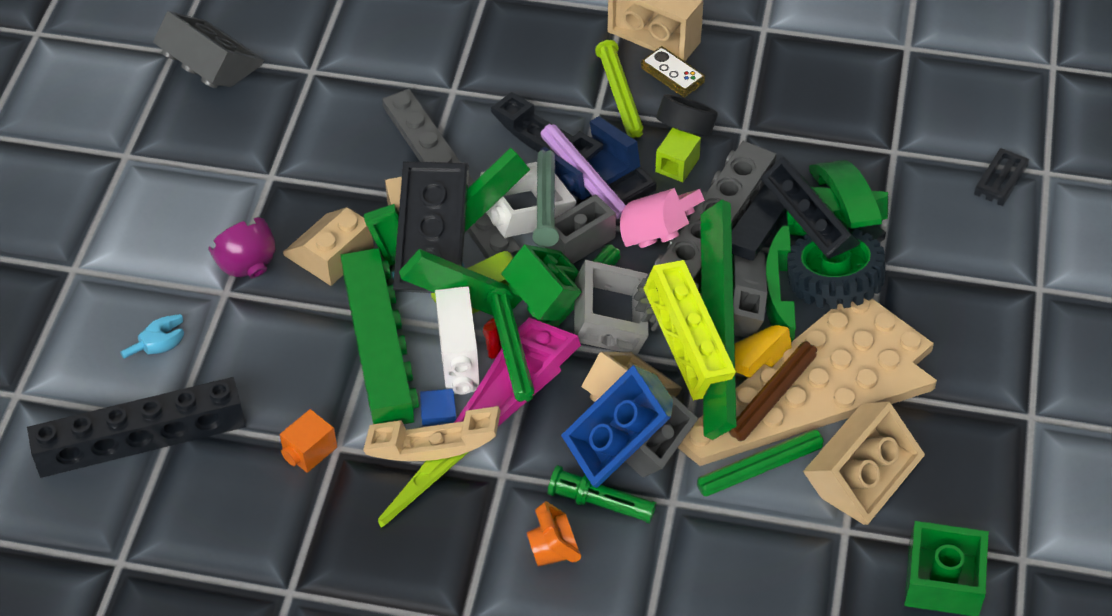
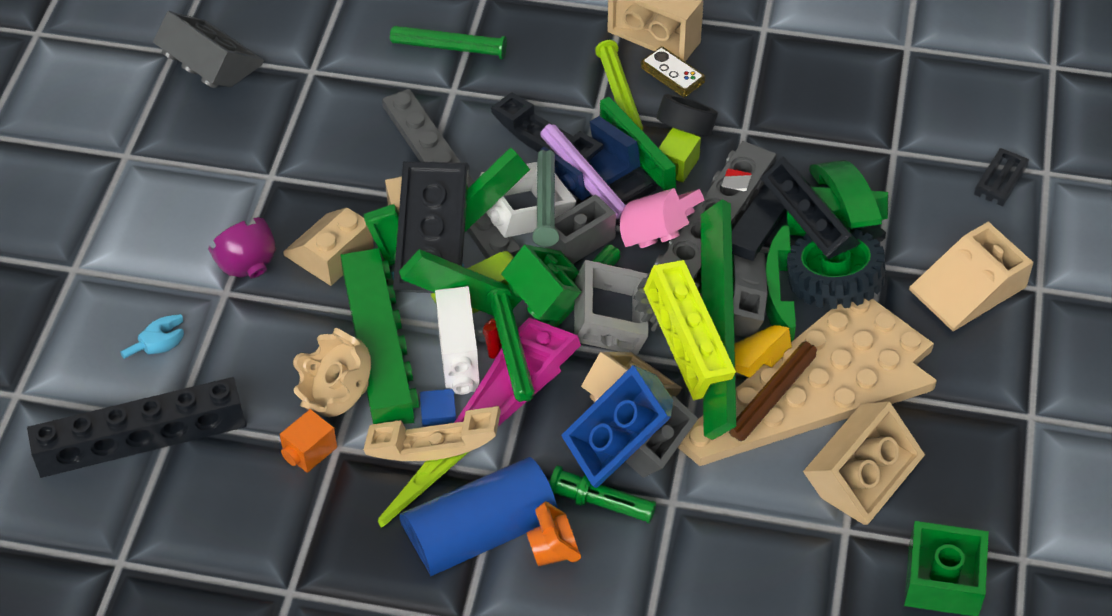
(333, 374): none -> tan plate
(449, 41): none -> green axle
(477, 515): none -> blue brick
(651, 158): none -> green tile
(736, 179): none -> light grey sticker
(759, 462): green axle -> none
(973, 277): none -> tan slope

